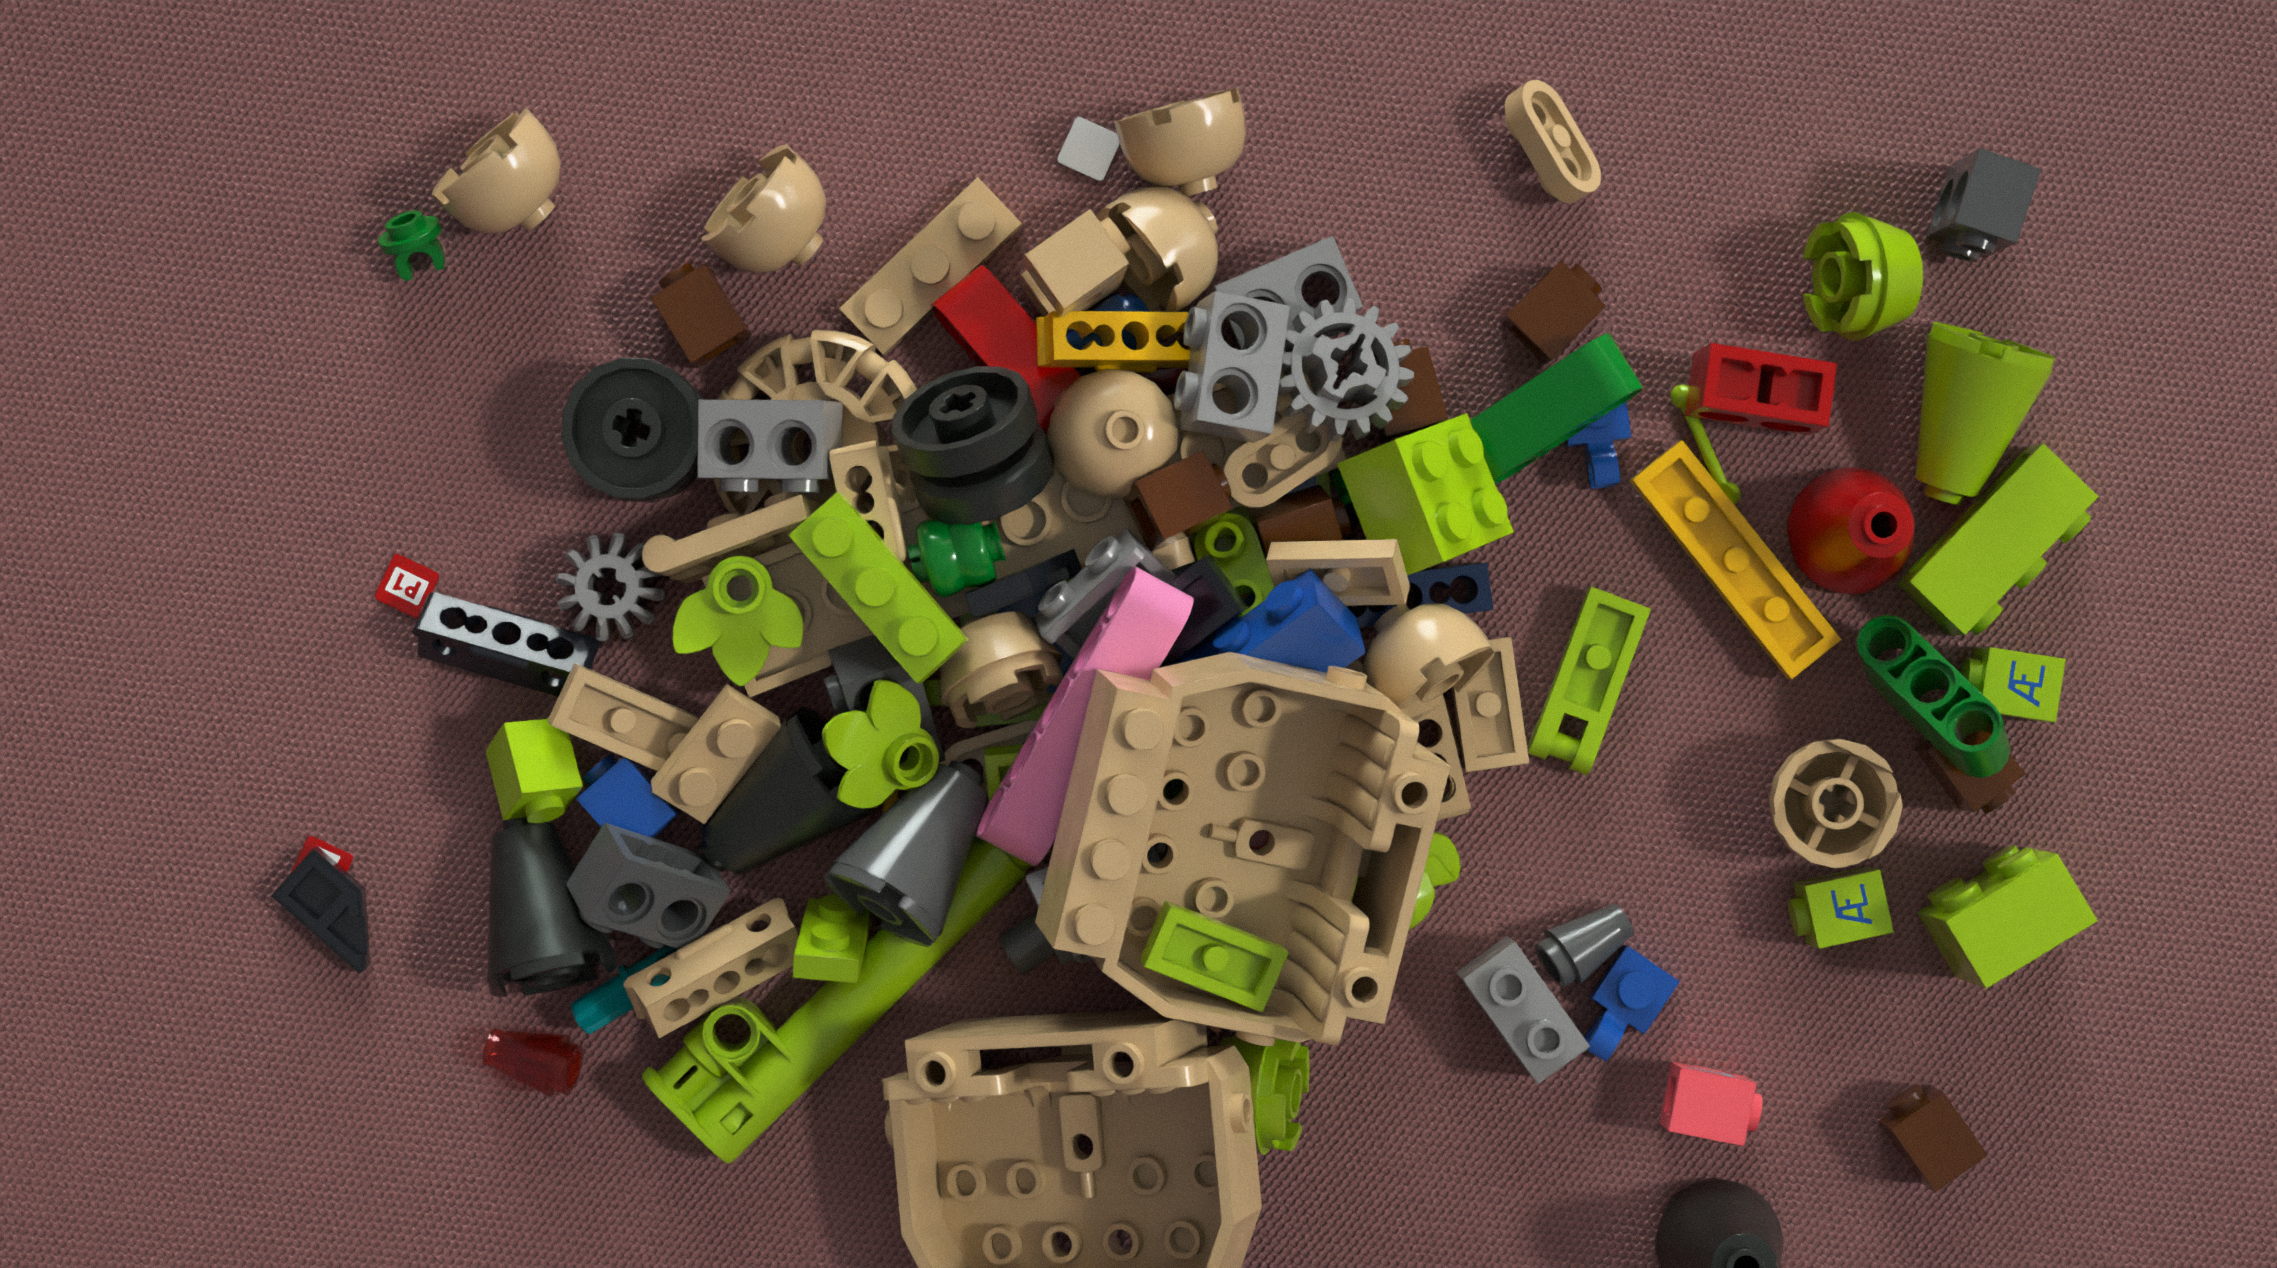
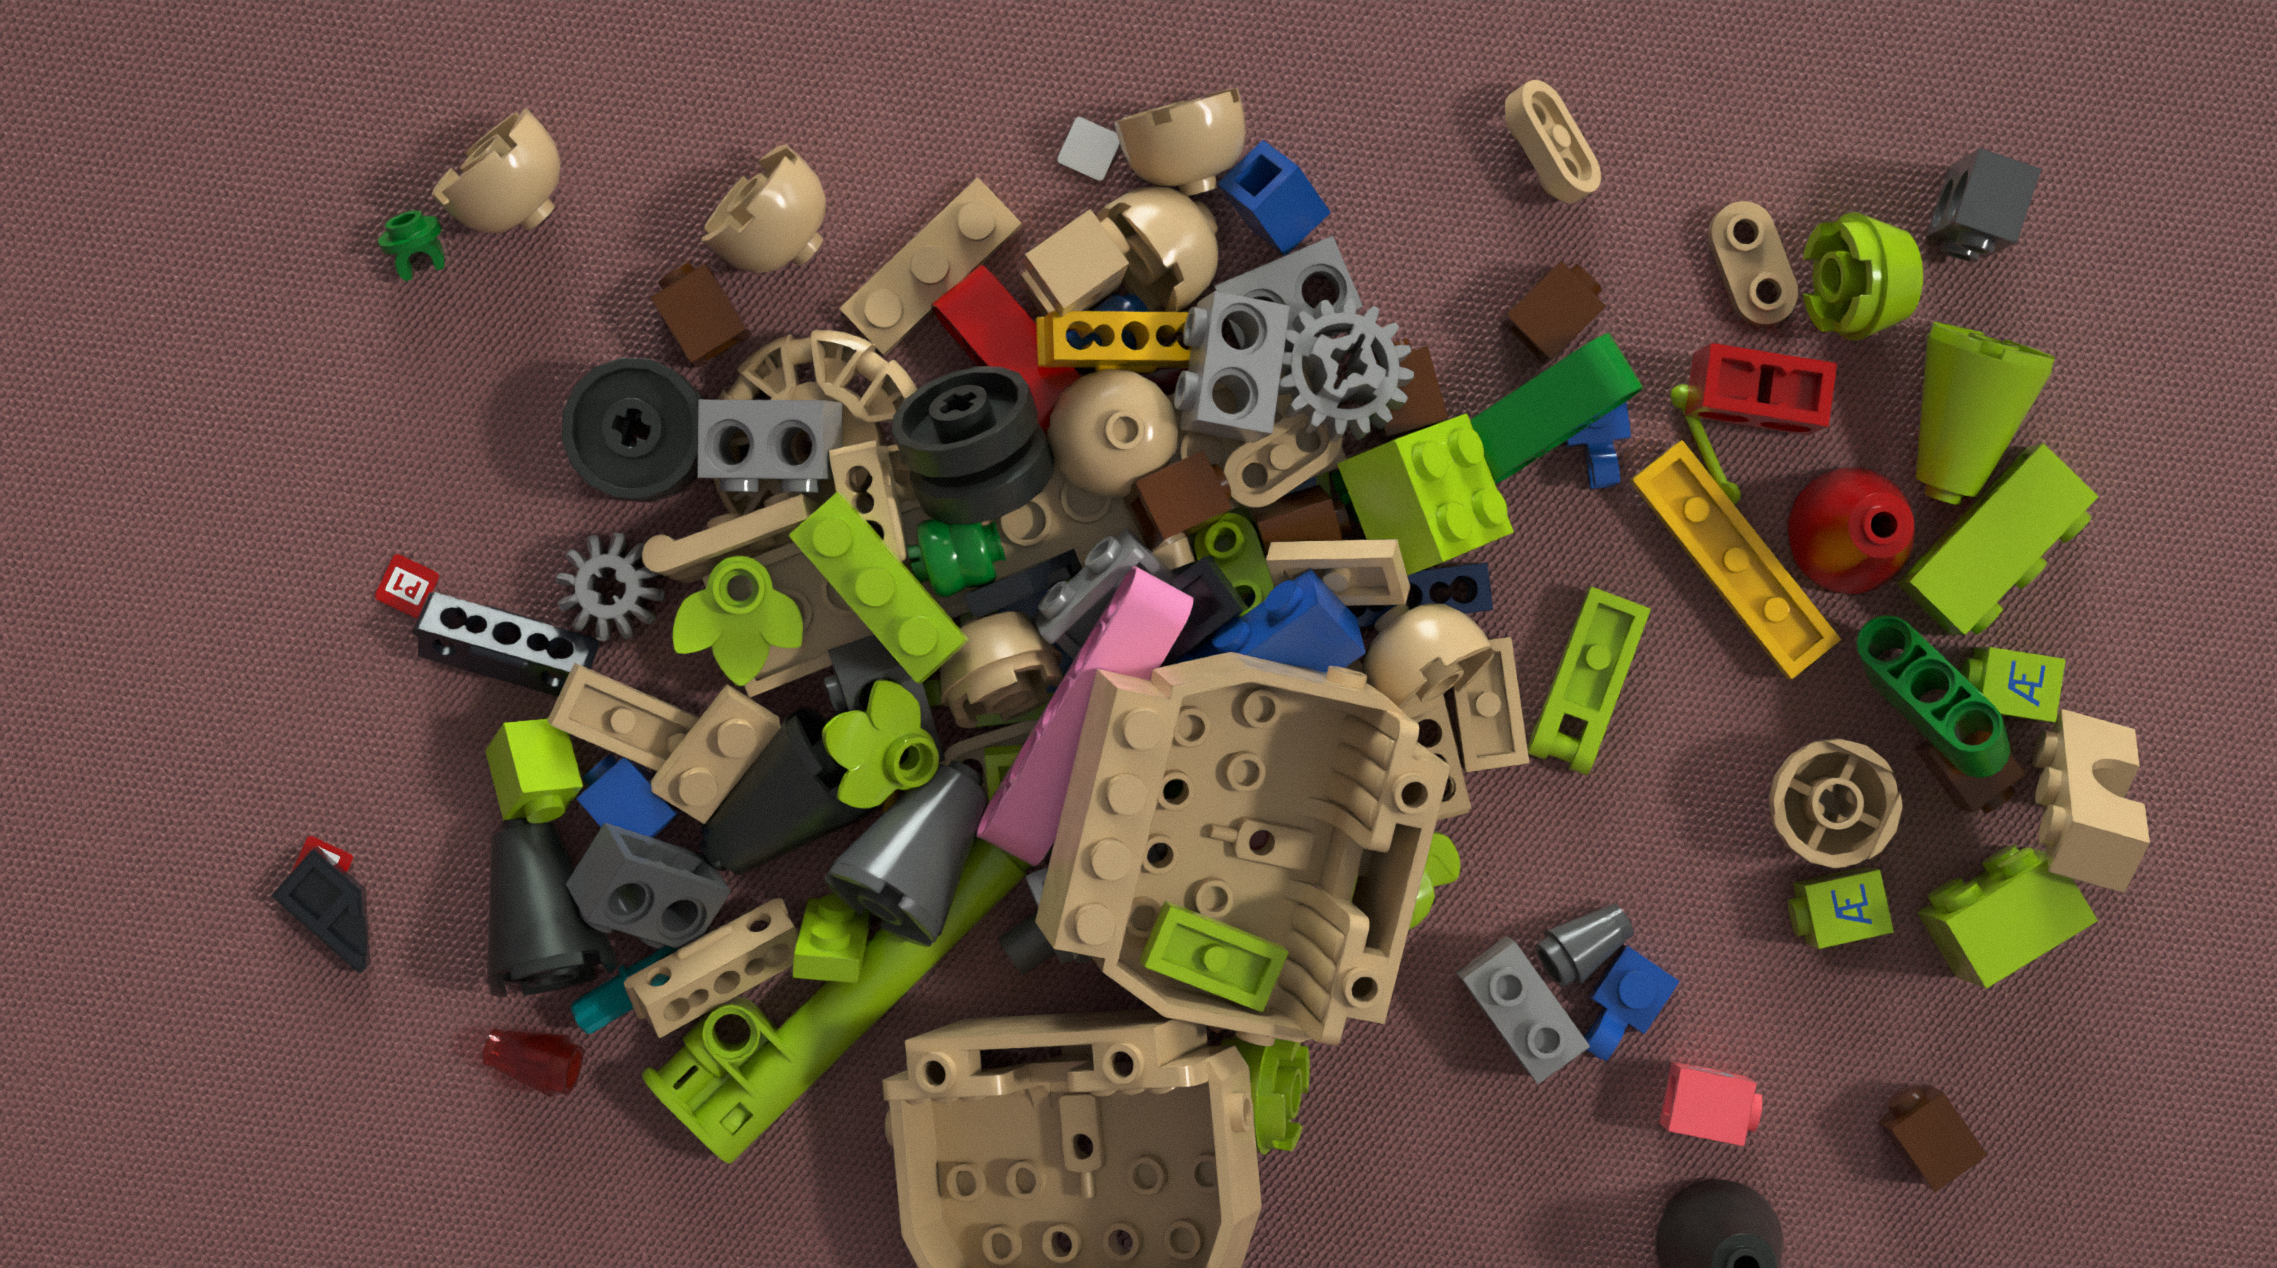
(1274, 197): none -> blue brick
(1748, 264): none -> tan plate
(2082, 789): none -> tan arch

